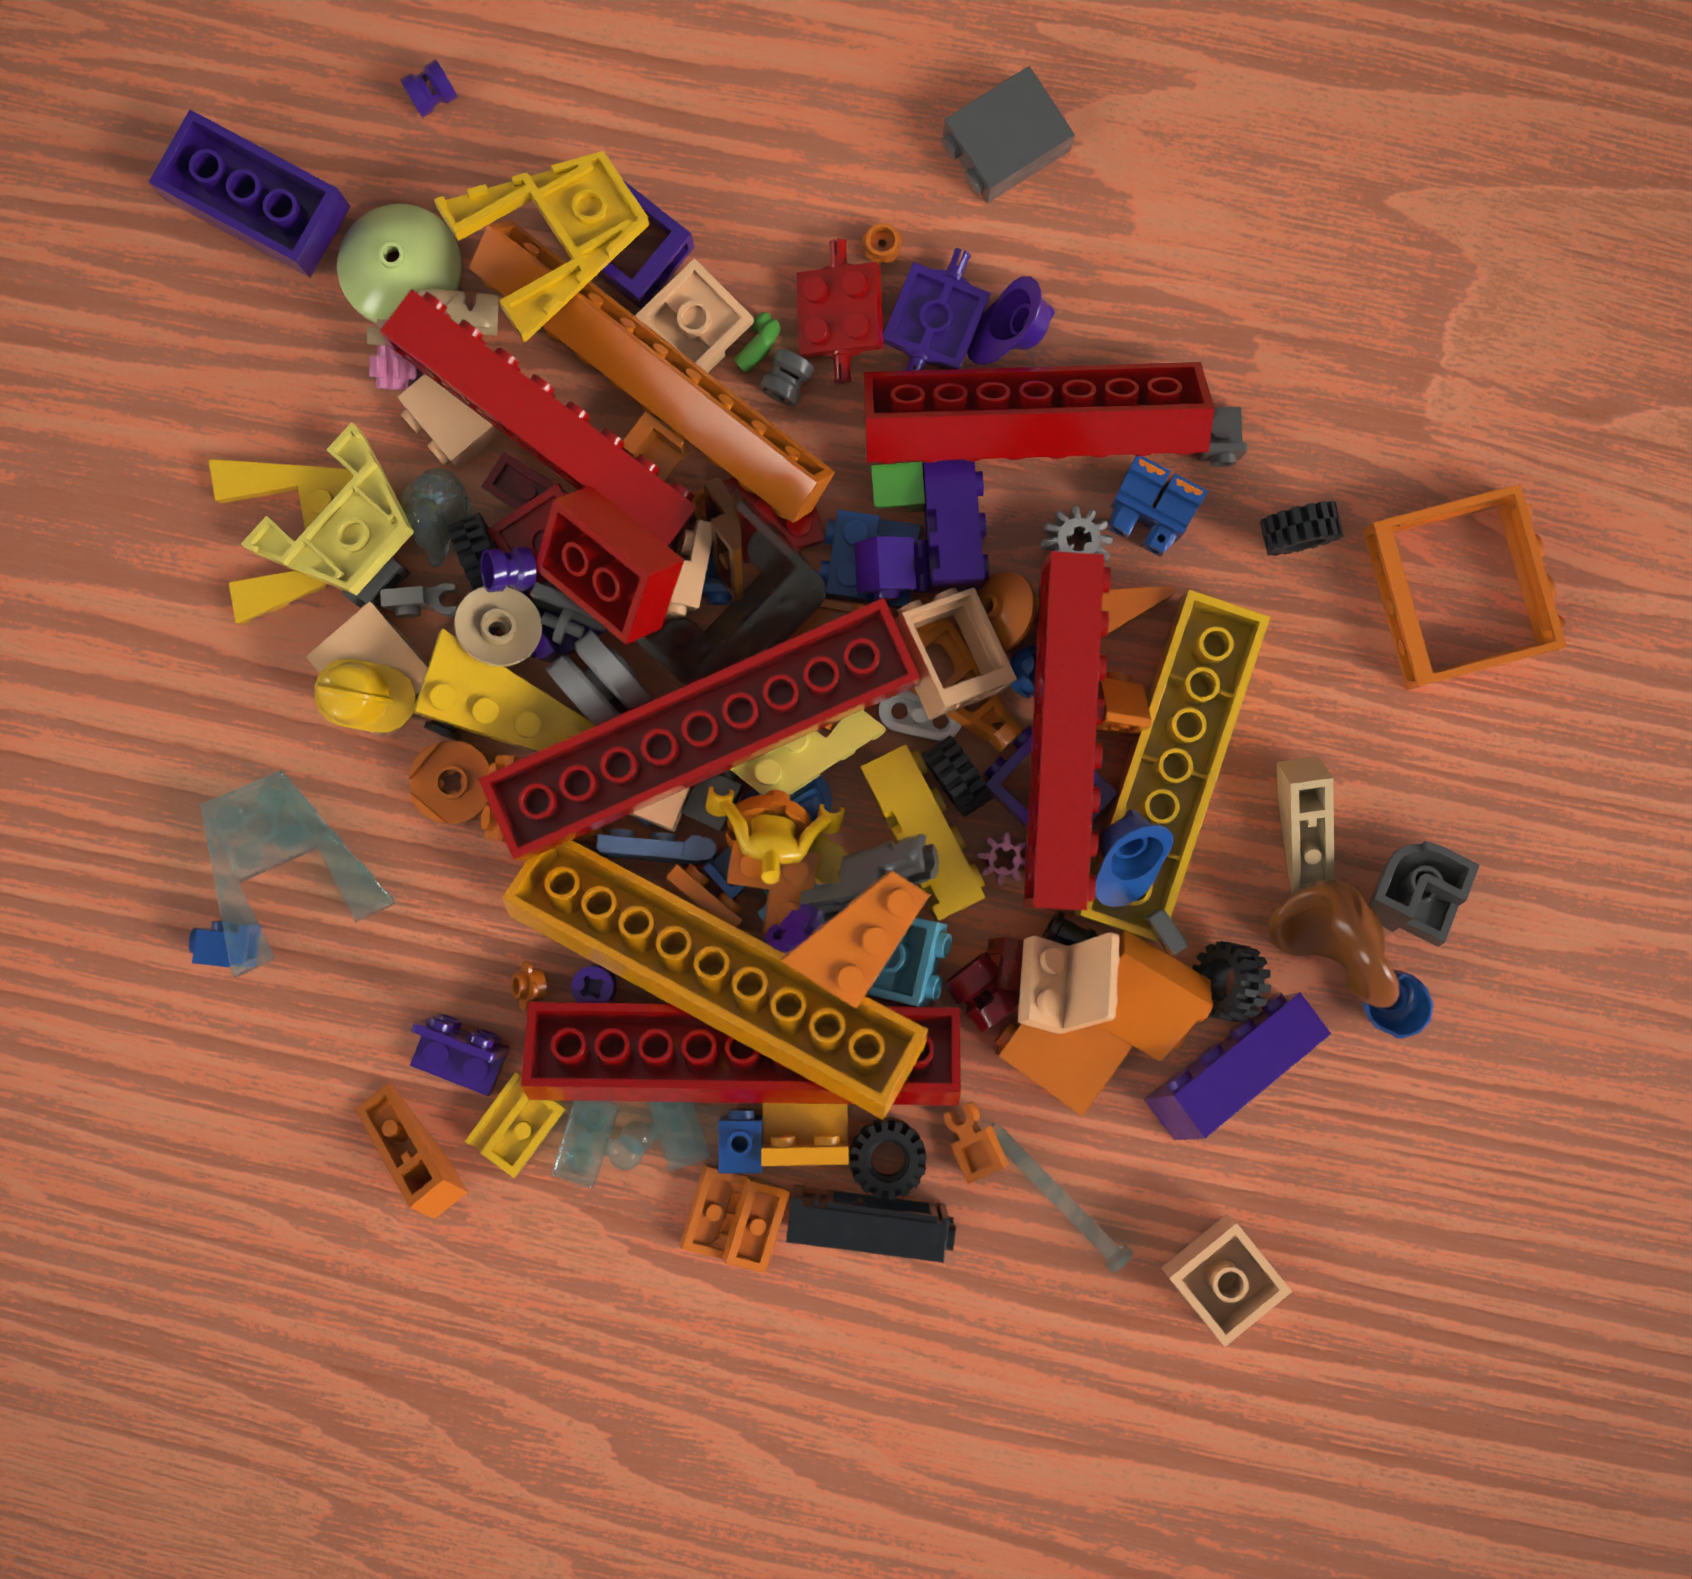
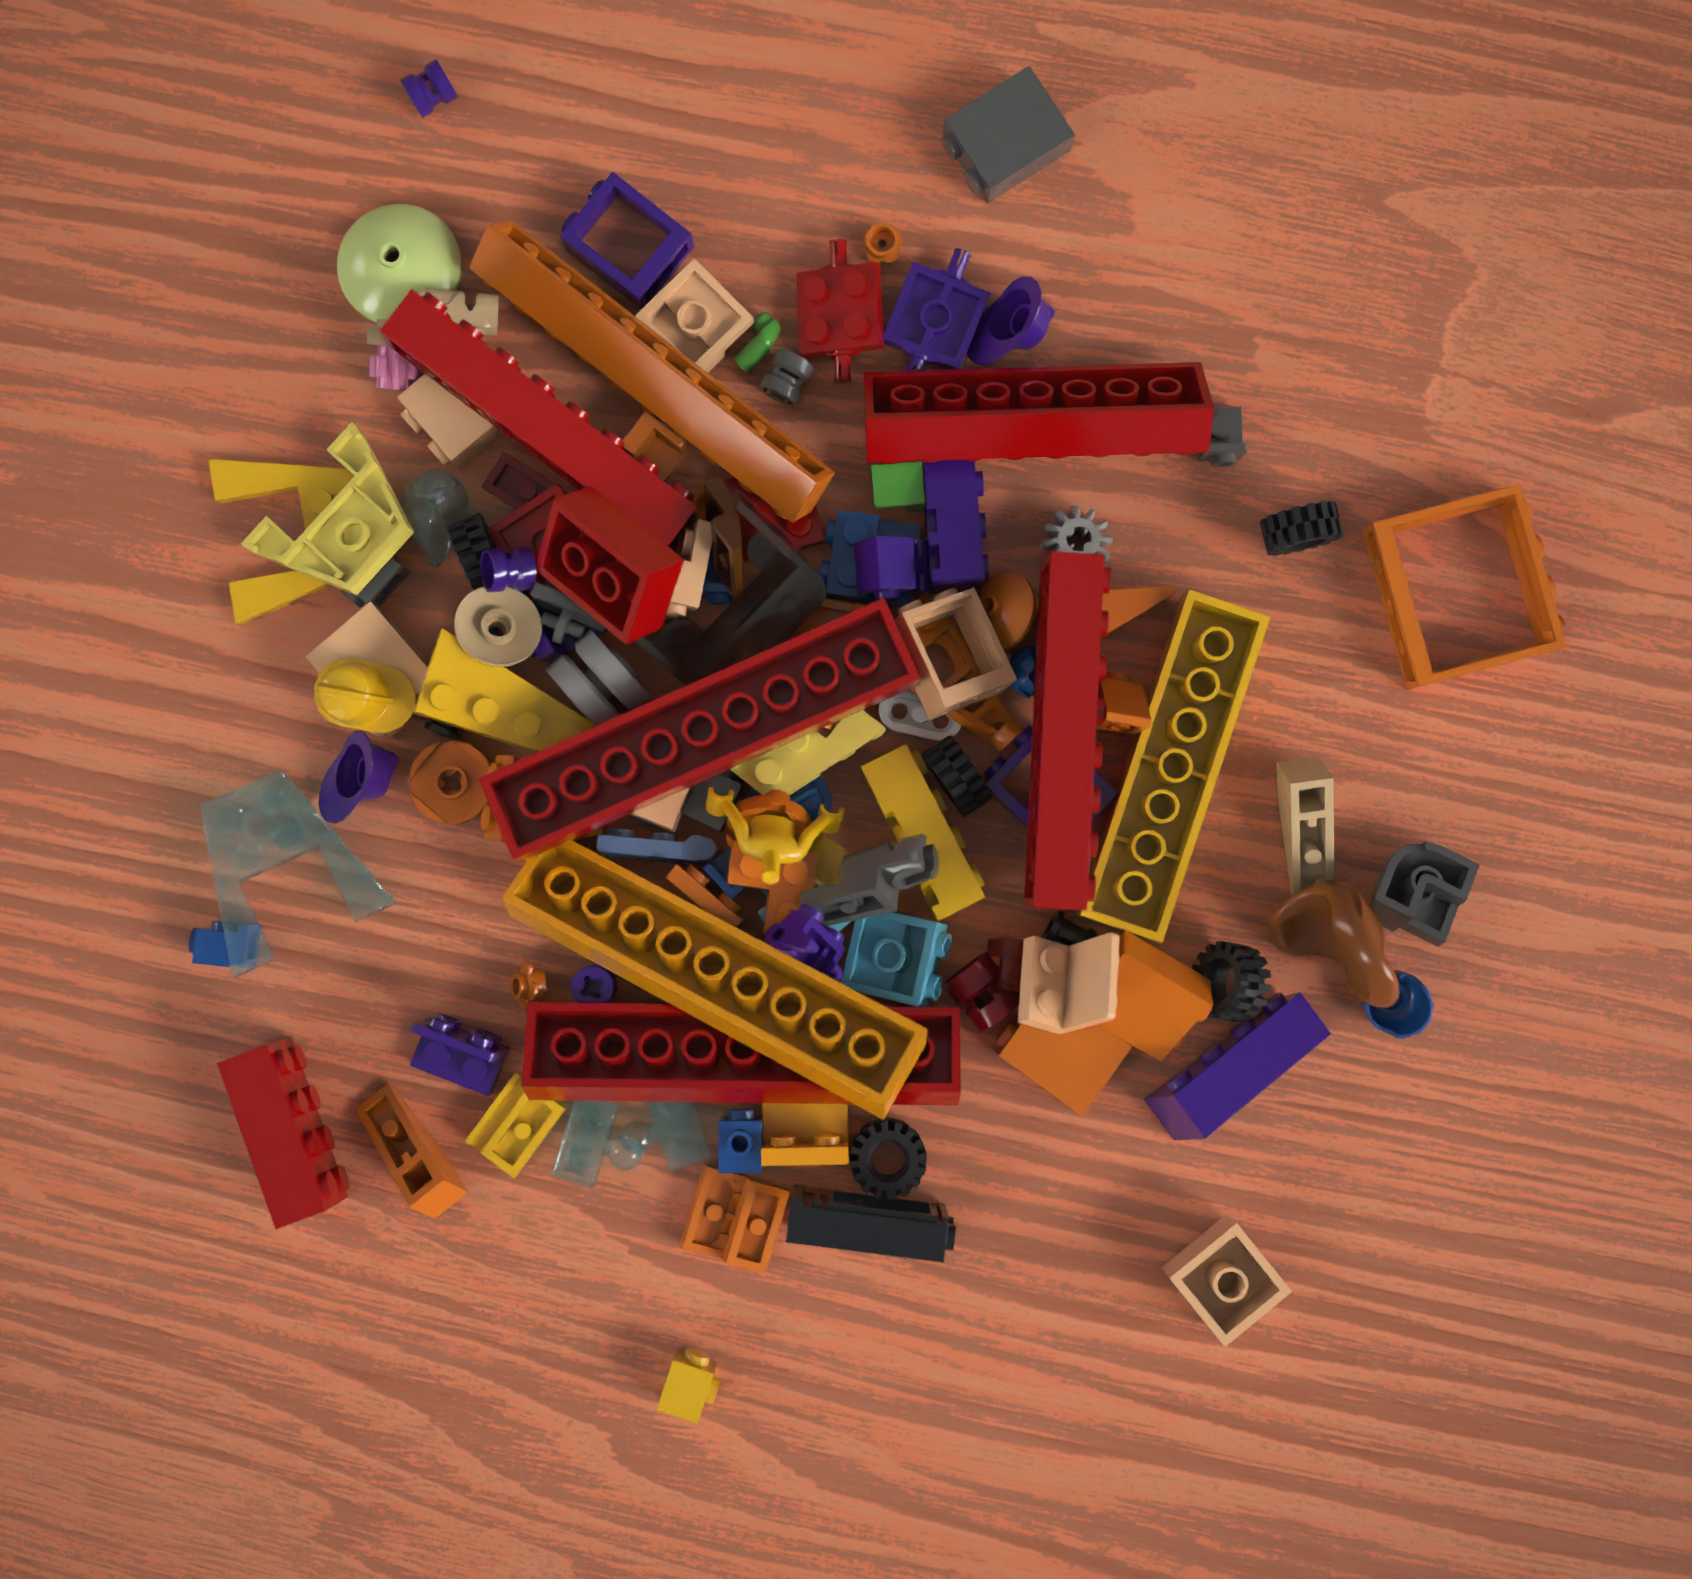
(249, 193): dark purple brick -> none
(284, 1131): none -> red brick
(356, 776): none -> dark purple piece
(409, 601): light grey plate -> none
(585, 209): yellow wing -> none
(689, 1385): none -> yellow brick
(860, 939): orange wing -> none
(977, 1150): orange plate -> none
(1014, 861): bright pink gear -> none
(1115, 1255): clear light blue bar -> none
(1131, 859): blue piece -> none
(1165, 931): dark grey tile -> none
(1168, 517): blue hips -> none

